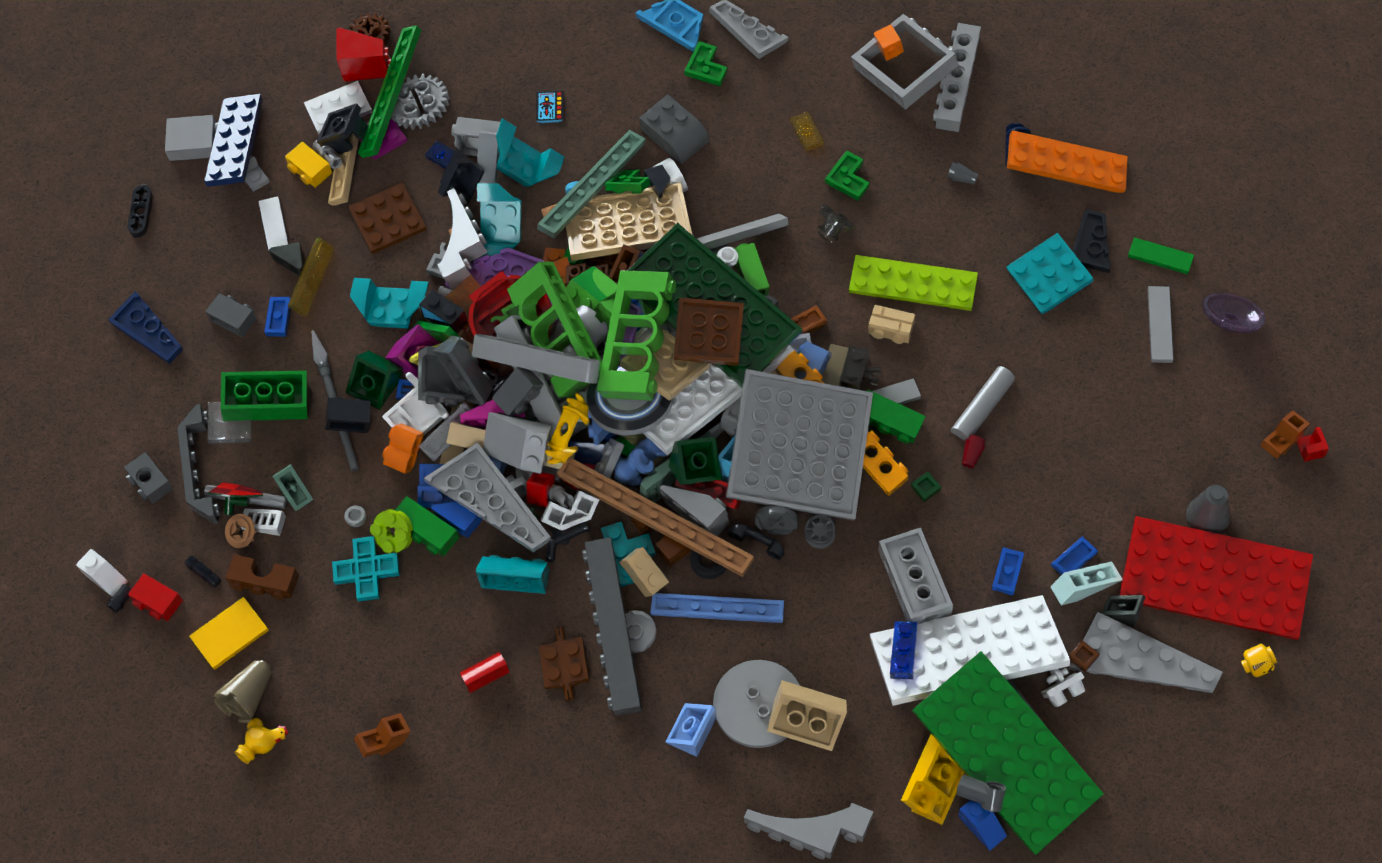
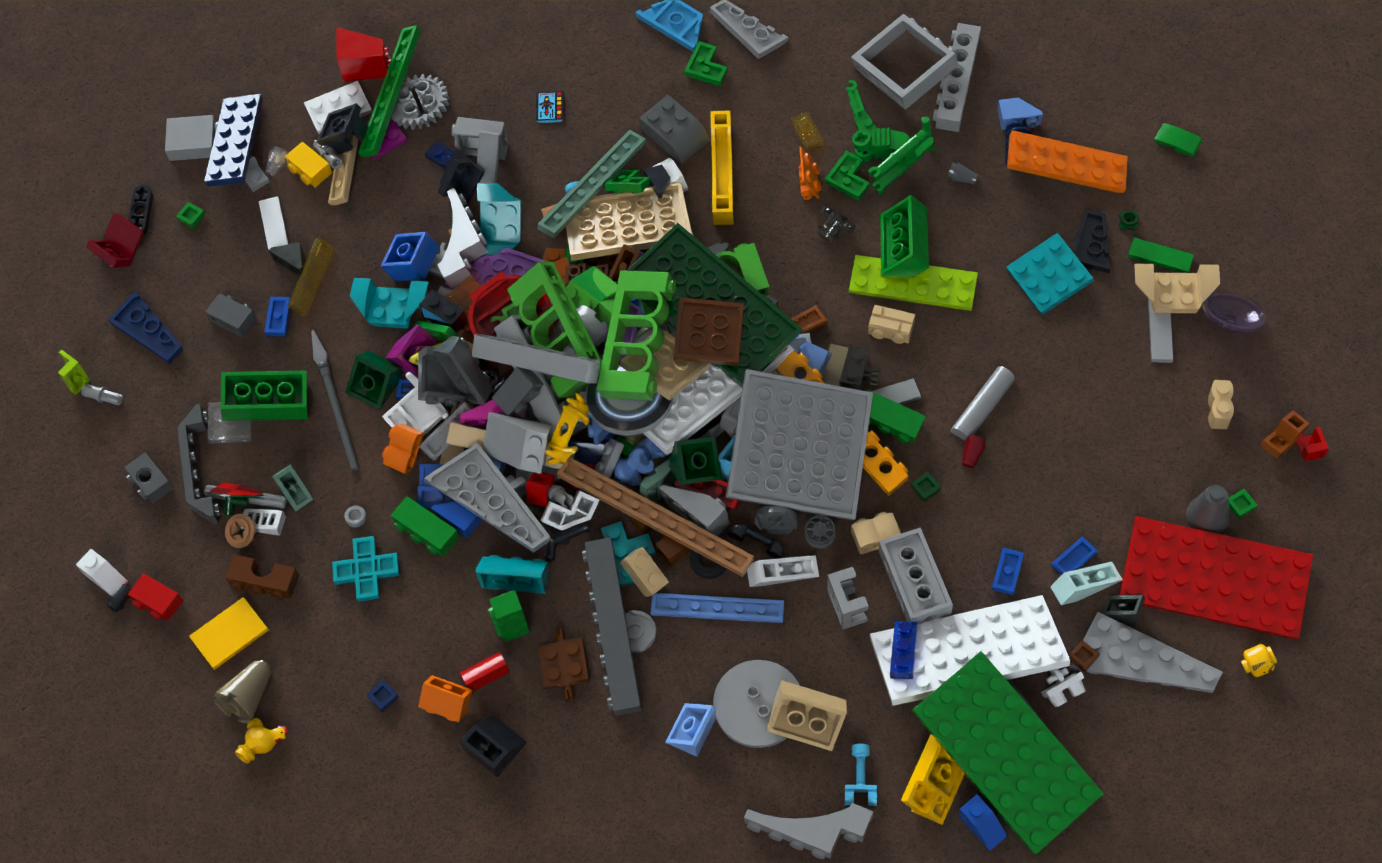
(72, 373): none -> lime panel
(101, 394): none -> light grey axle
(118, 243): none -> dark red bracket
(190, 215): none -> green plate
(203, 571): black axle -> none
(275, 161): none -> clear cone
(347, 415): black brick -> none
(372, 26): reddish brown gear -> none
(381, 531): lime plate -> none
(382, 695): none -> dark blue plate
(387, 218): reddish brown plate -> none
(388, 735): dark orange brick -> none
(410, 256): none -> blue brick
(445, 698): none -> orange brick
(492, 744): none -> black slope
(508, 616): none -> green wedge
(522, 161): teal piece -> none
(722, 168): none -> yellow arch
(728, 256): white plate -> none
(744, 231): light grey tile -> none
(782, 570): none -> white slope
(809, 176): none -> orange hinge
(839, 597): none -> light grey panel
(861, 751): none -> medium azure bar
(871, 531): none -> tan brick
(887, 143): none -> green piece
(888, 42): orange brick -> none
(904, 239): none -> green slope
(988, 794): dark grey piece -> none
(1018, 111): none -> medium blue slope
(1128, 215): none -> dark green plate
(1177, 290): none -> tan piece
(1180, 139): none -> green slope
(1220, 404): none -> tan brick
(1241, 504): none -> green plate

